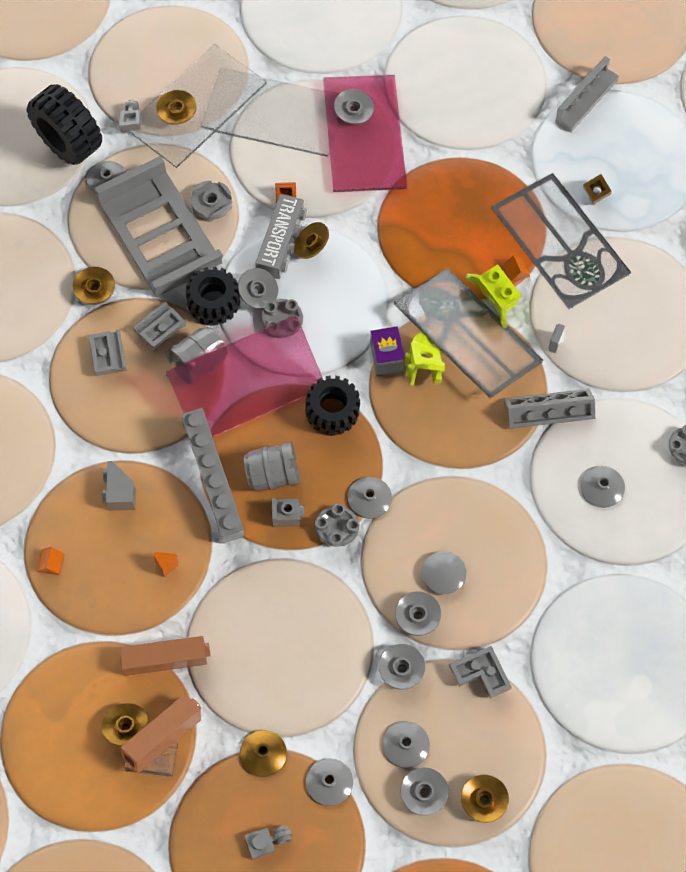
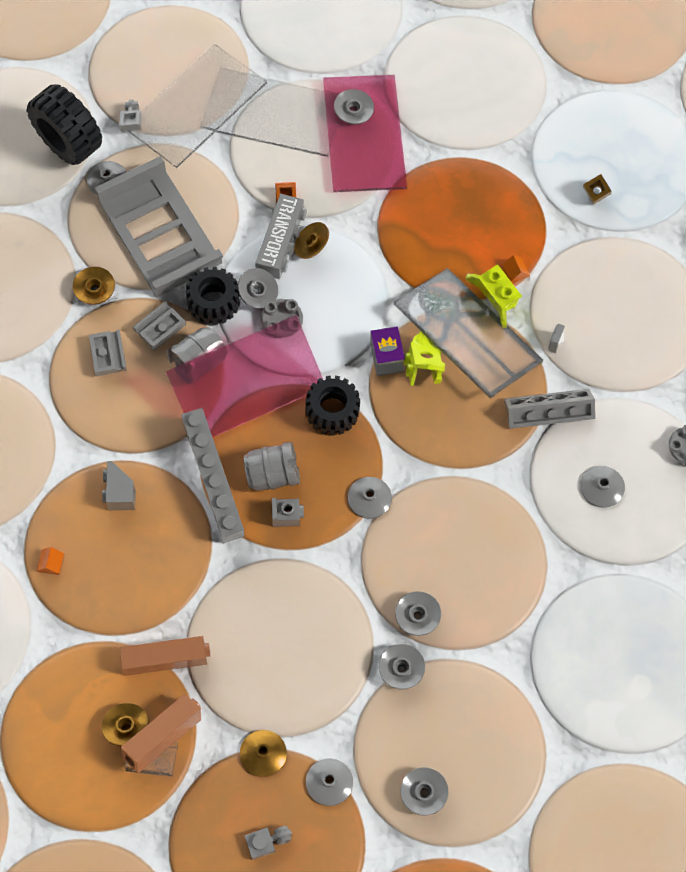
(166, 561): orange slope -> none
(174, 101): pearl gold dish -> none
(214, 210): light grey plate -> none
(337, 526): light grey dish -> none
(402, 755): light grey dish -> none
(443, 572): light grey dish -> none
(485, 666): light grey plate -> none
(488, 787): pearl gold dish -> none
(561, 240): clear piece -> none
(586, 95): light grey fence -> none

